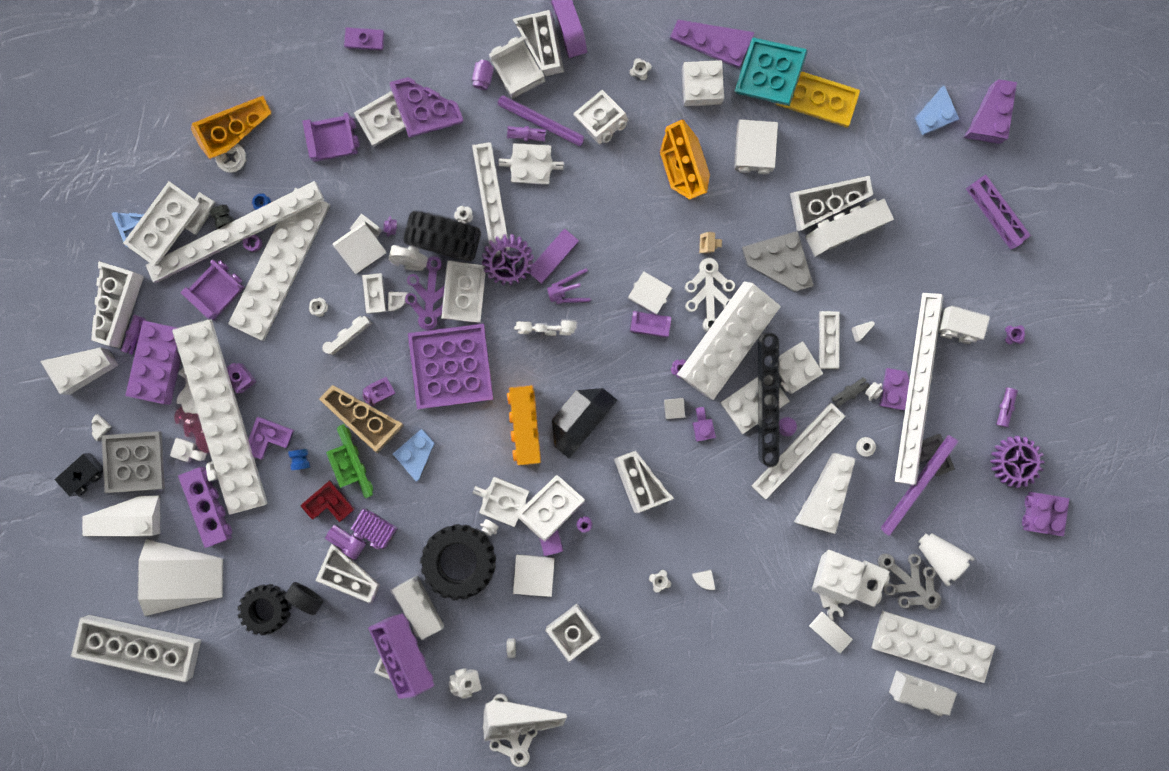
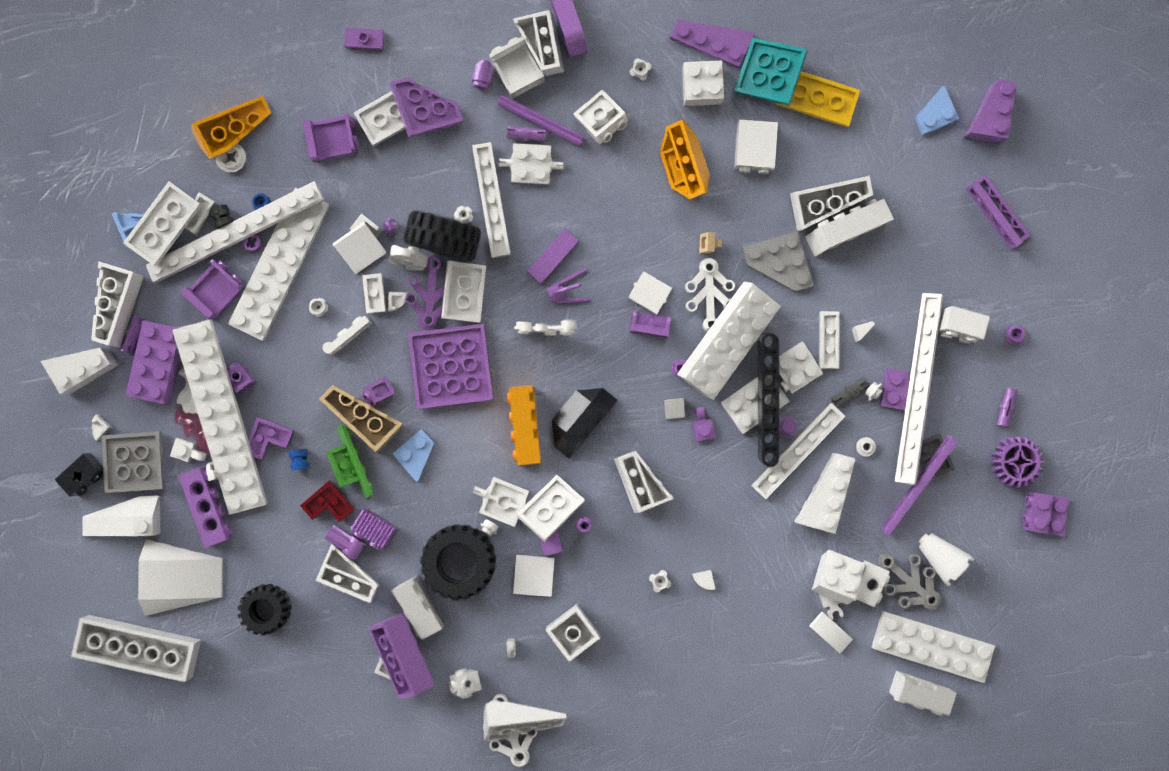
(303, 598): black tyre -> none
(514, 256): medium lavender gear -> none

